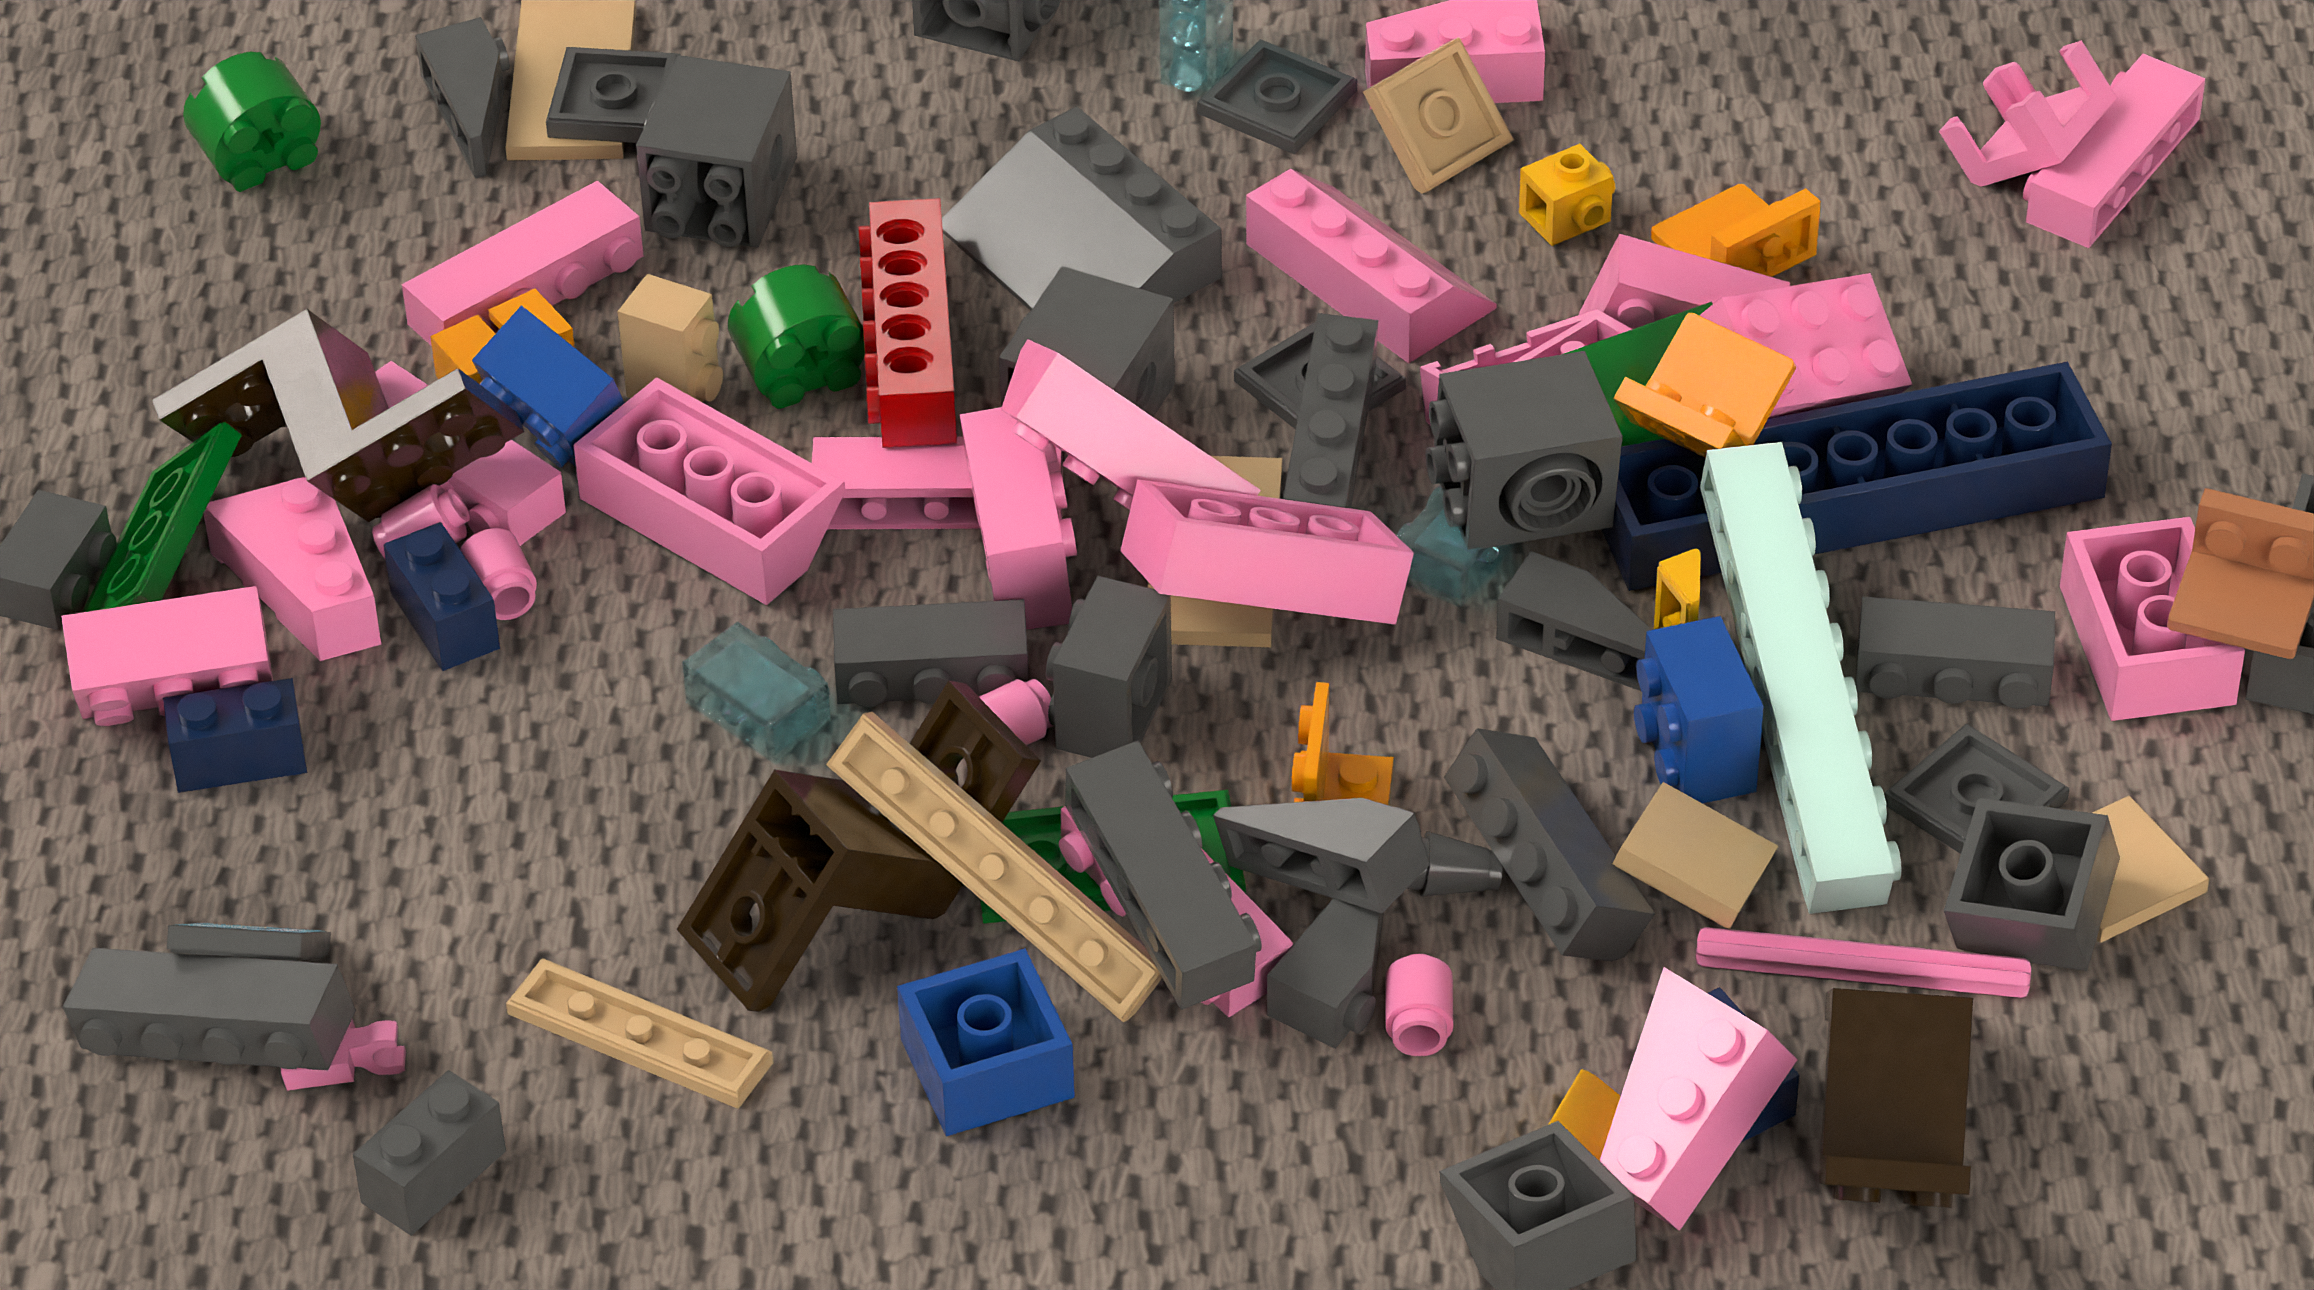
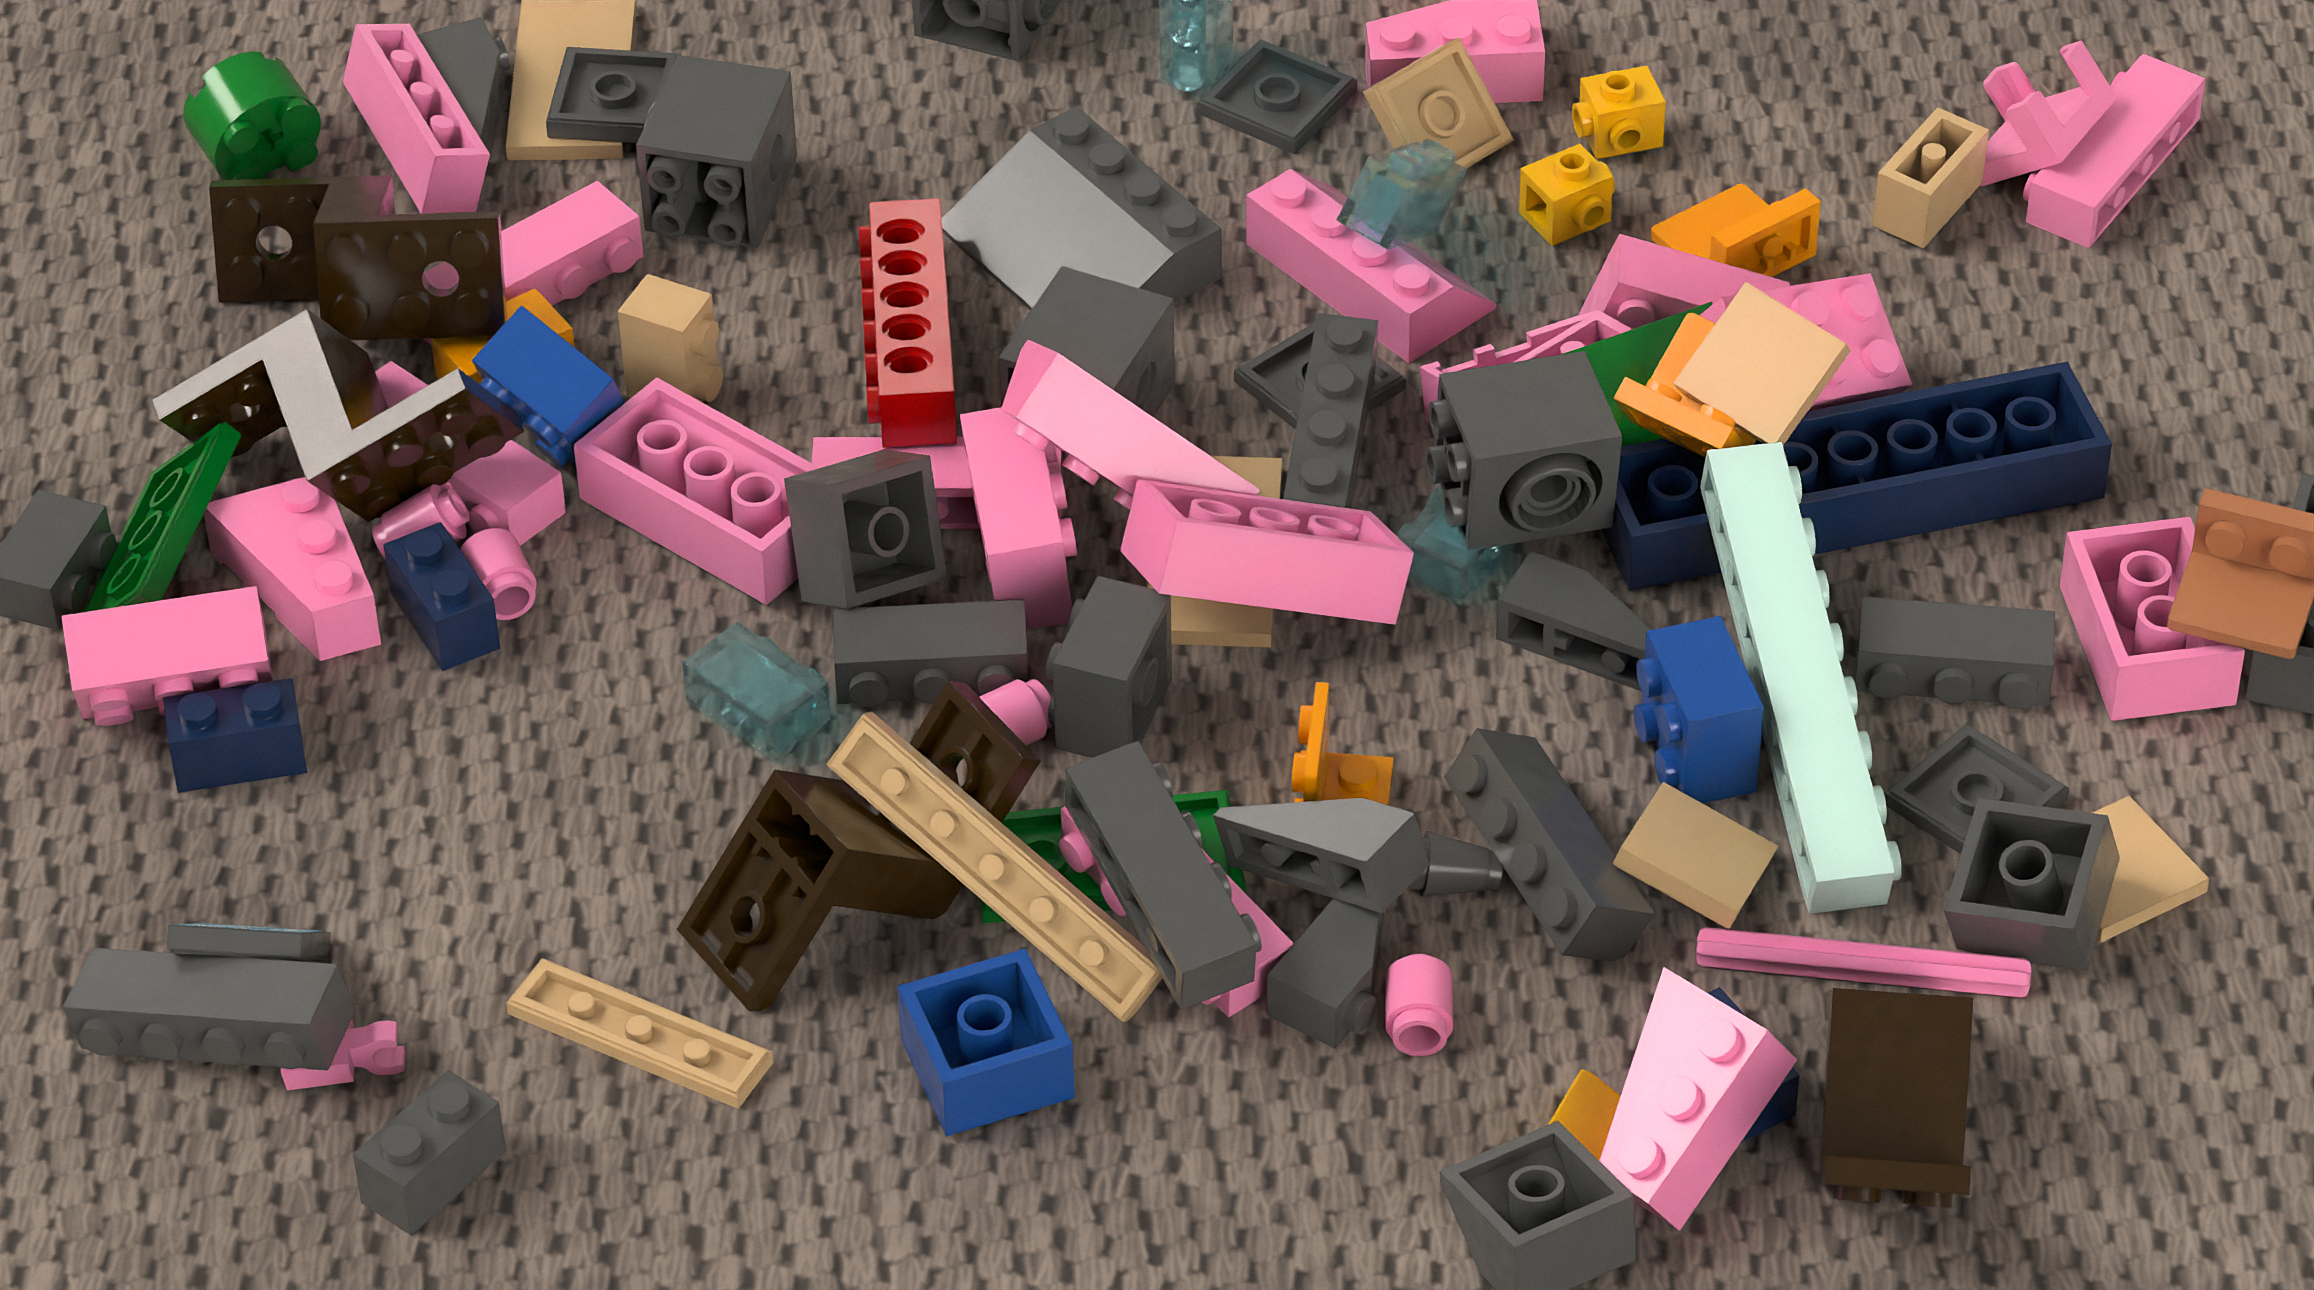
(359, 257): none -> dark brown bracket
(415, 118): none -> bright pink brick
(798, 334): green brick -> none
(865, 528): none -> dark grey brick
(1403, 193): none -> clear light blue brick
(1620, 112): none -> yellow brick
(1678, 590): yellow slope -> none
(1762, 366): none -> tan tile
(1930, 177): none -> tan brick

